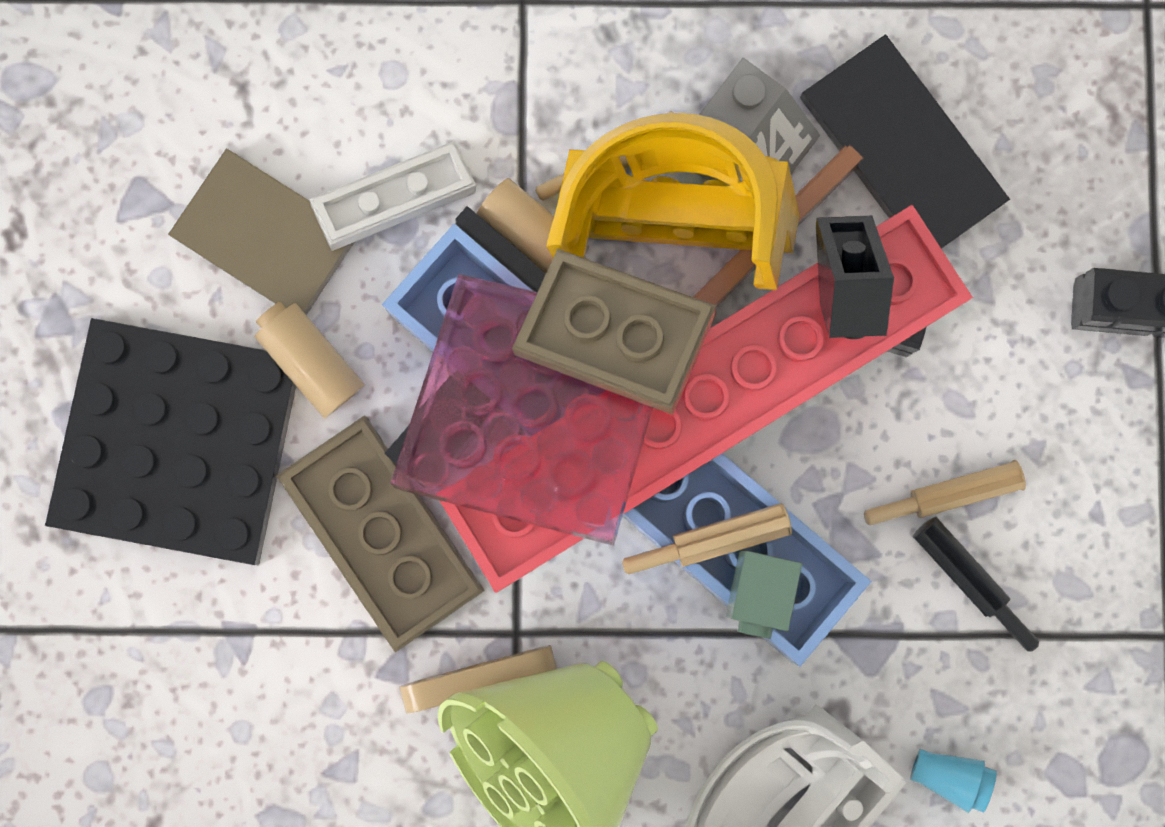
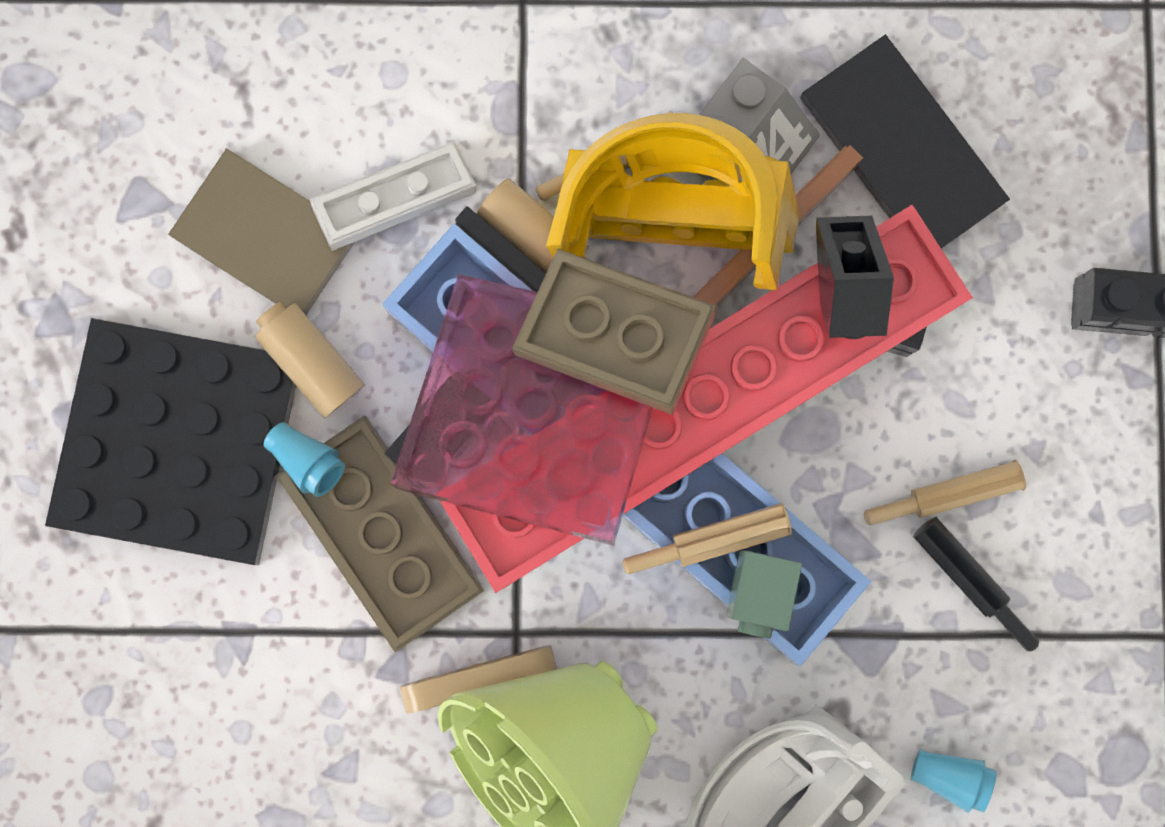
(307, 461): none -> medium azure cone

